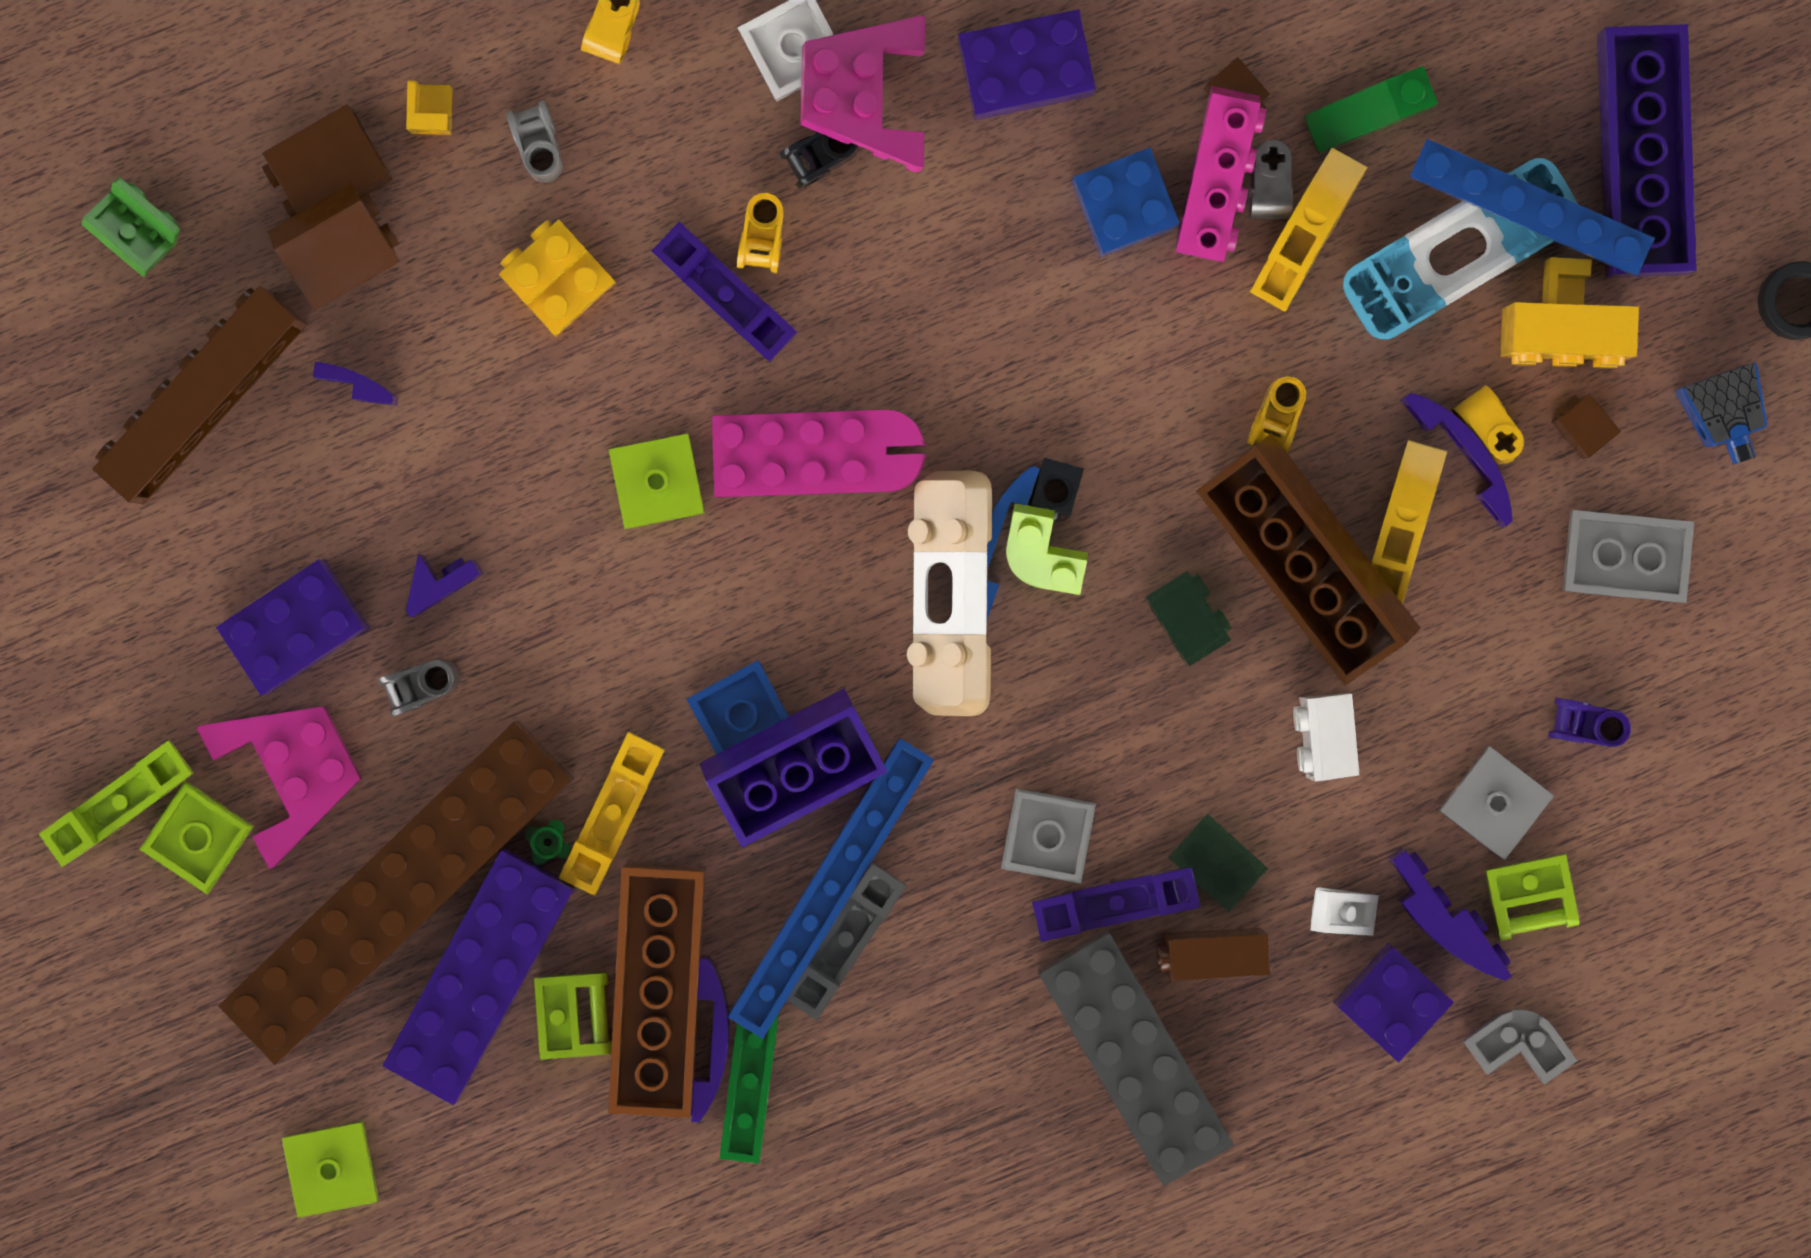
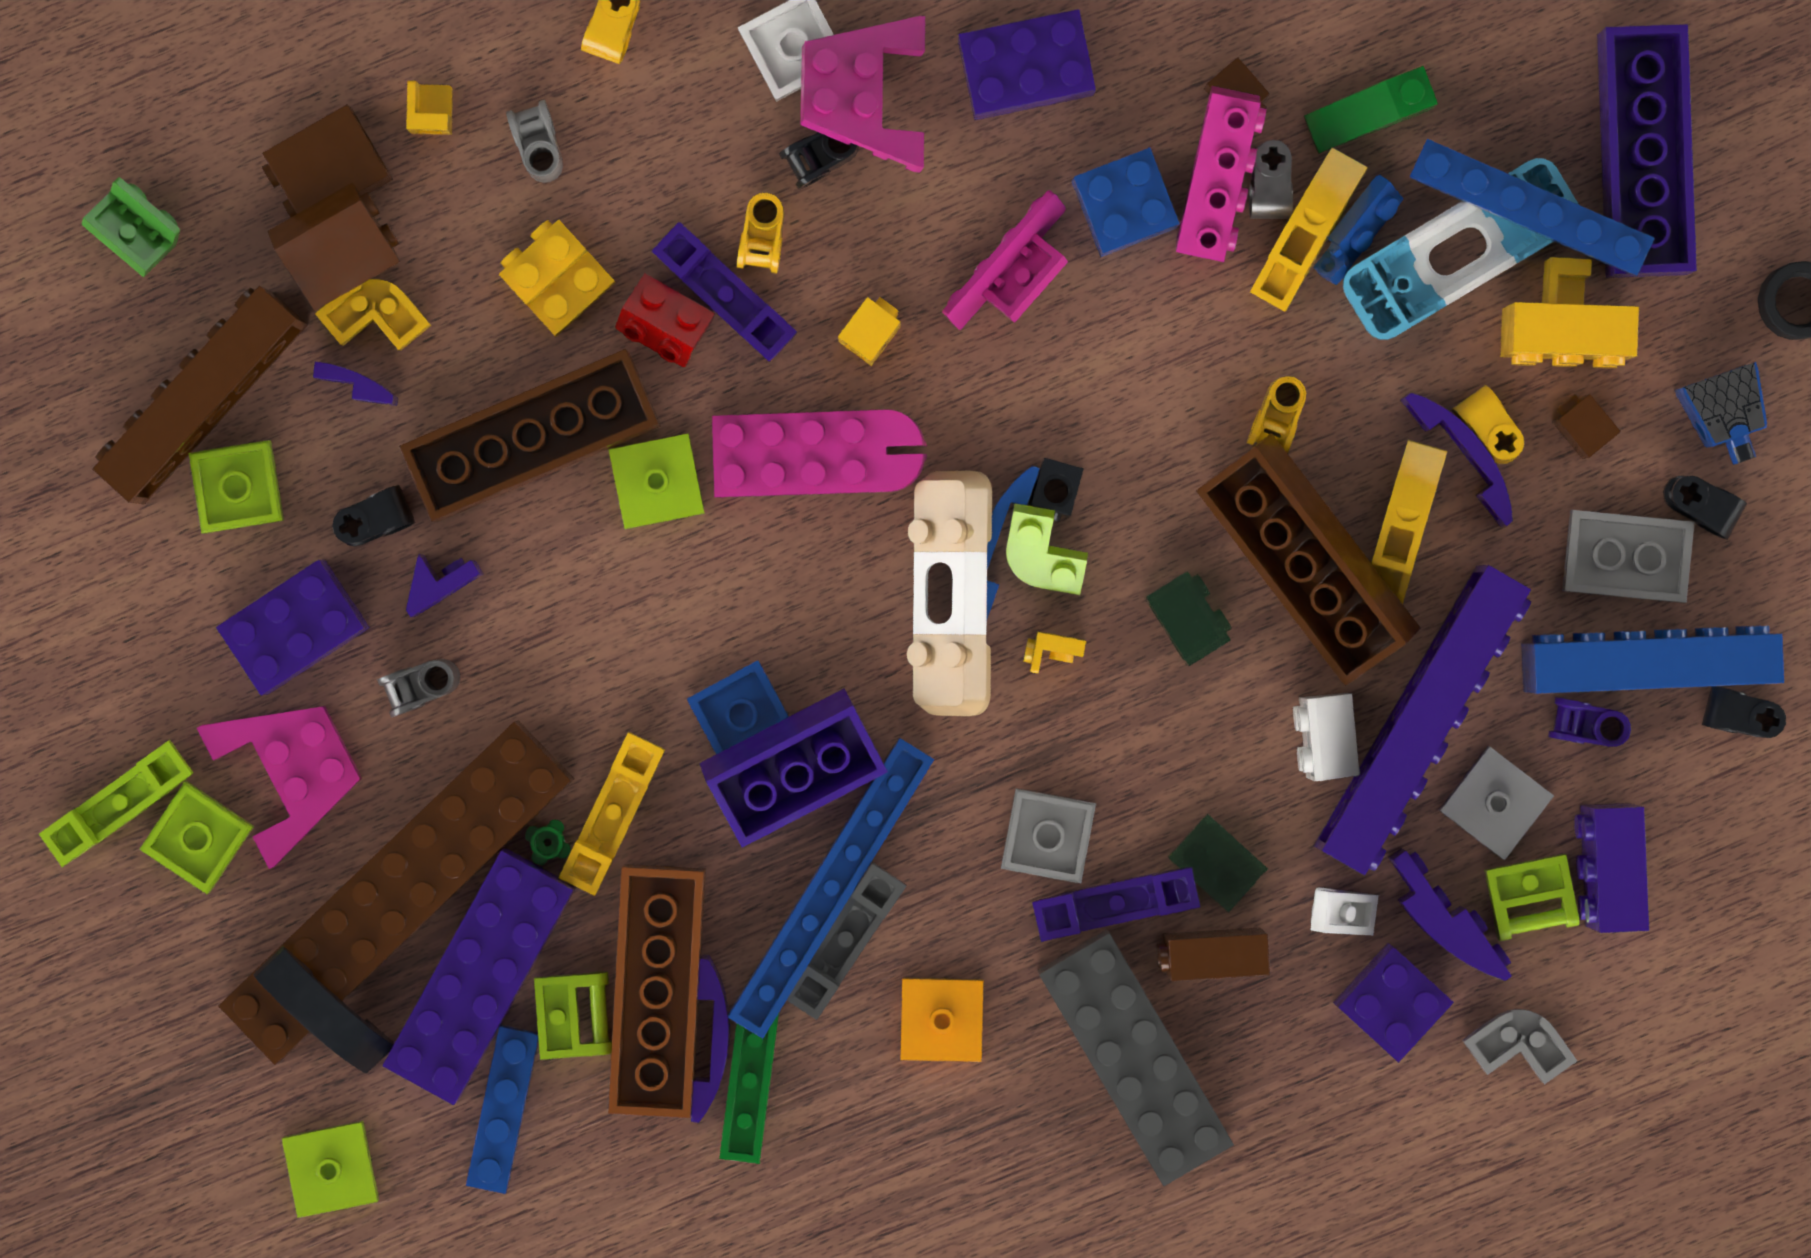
(236, 486): none -> lime plate
(322, 1011): none -> black slope
(376, 302): none -> yellow plate
(381, 516): none -> black piece
(503, 1109): none -> blue plate
(530, 436): none -> reddish brown brick
(663, 320): none -> red bracket
(870, 329): none -> yellow brick
(941, 1019): none -> light orange plate
(1015, 270): none -> dark pink bracket
(1060, 648): none -> yellow bracket
(1358, 228): none -> blue hinge
(1422, 719): none -> dark purple brick
(1612, 867): none -> dark purple brick
(1652, 663): none -> blue brick
(1710, 505): none -> black piece
(1737, 713): none -> black piece

